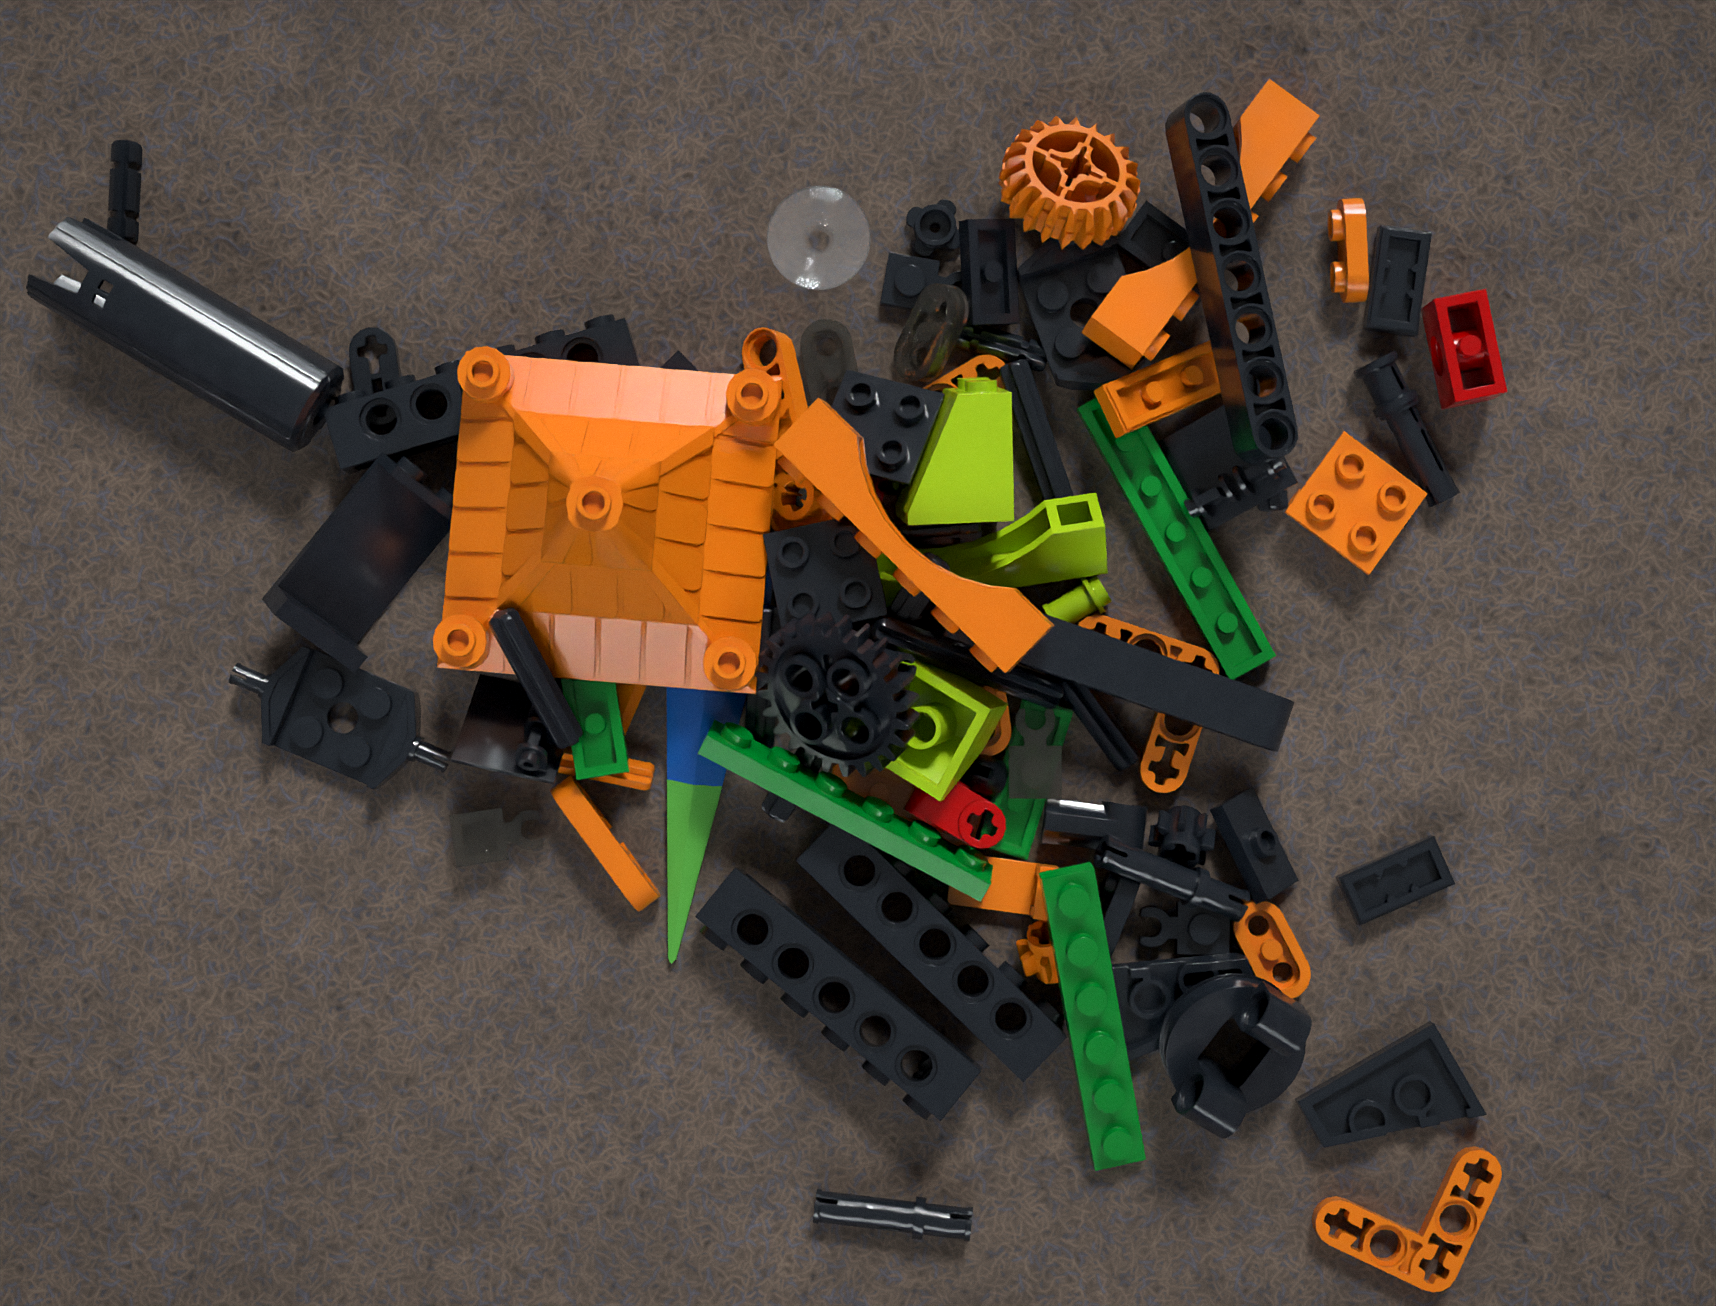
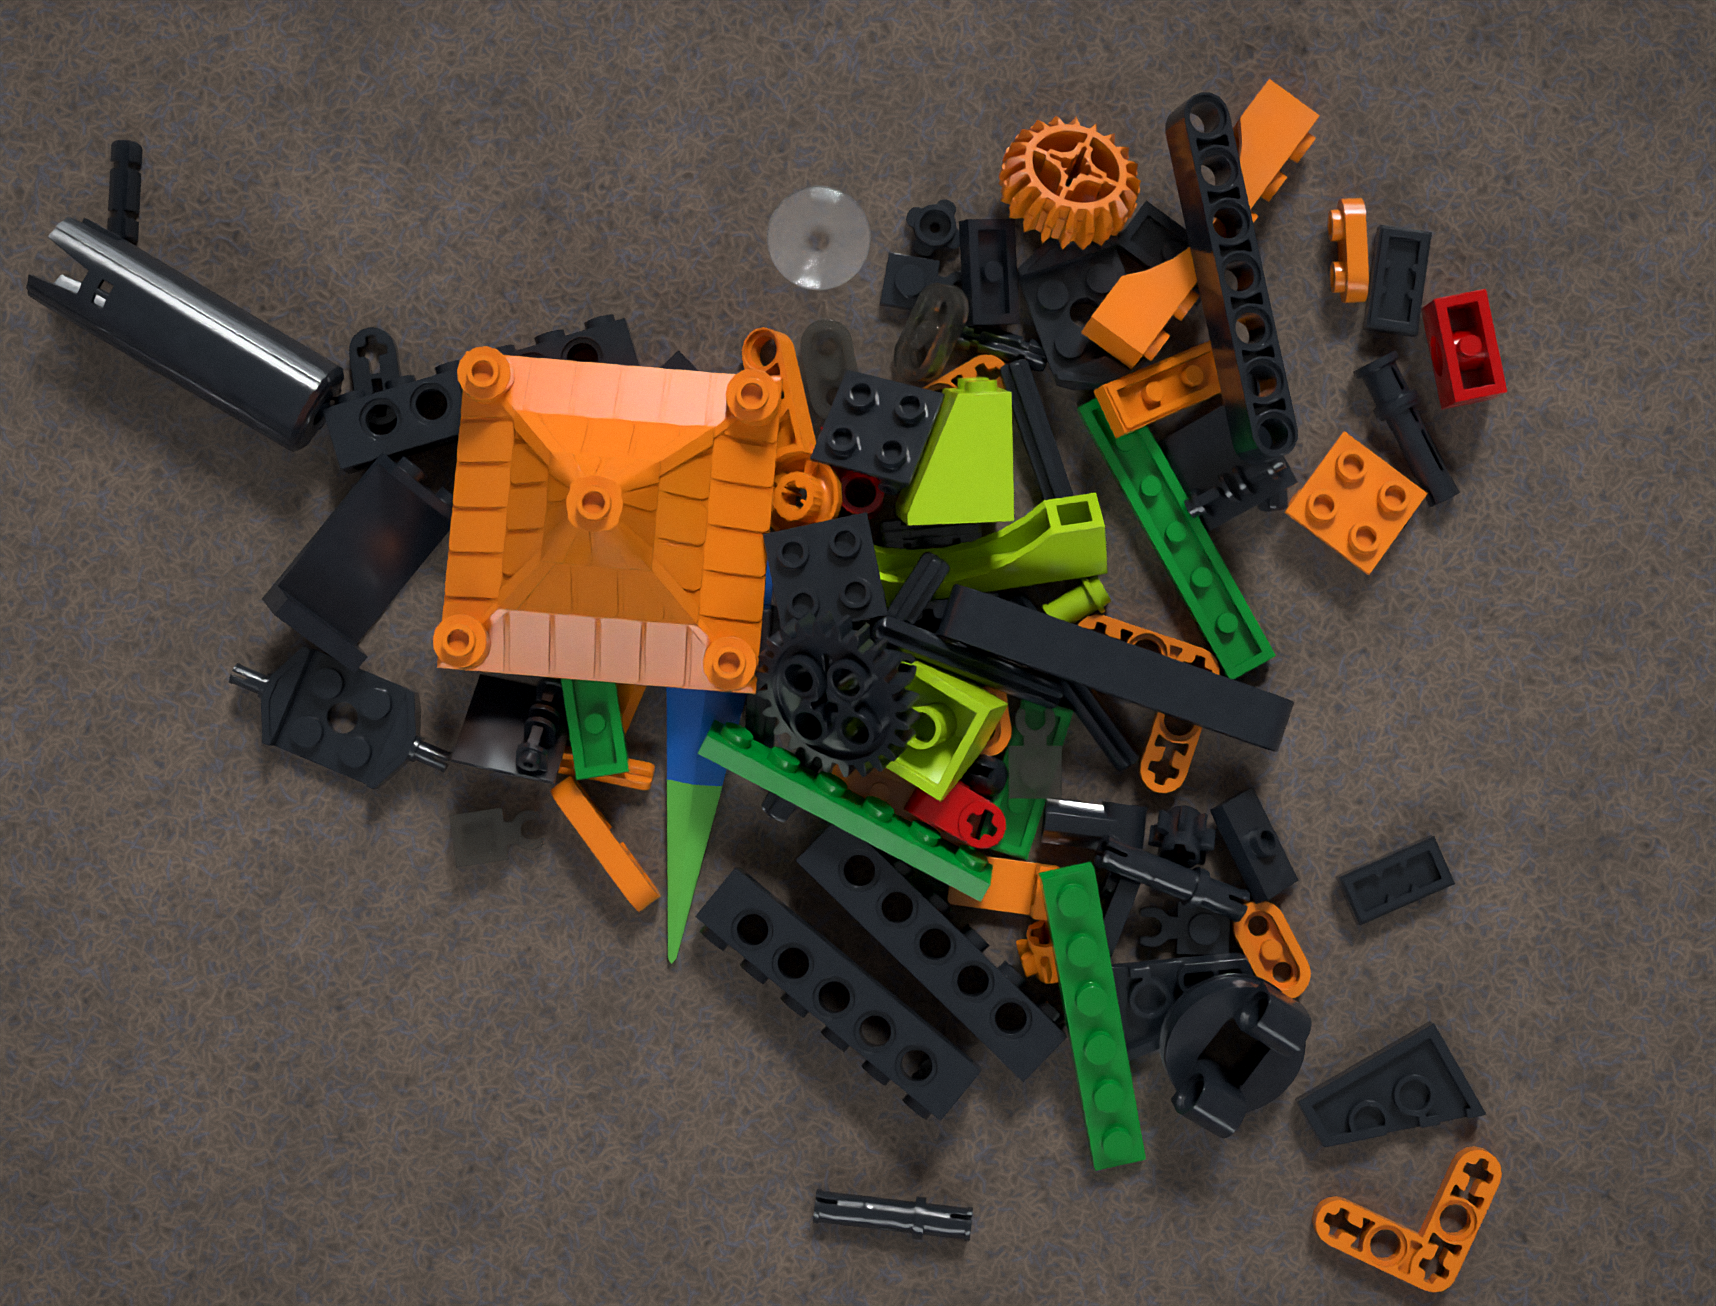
(535, 677): black axle -> none
(834, 461): orange arch -> none

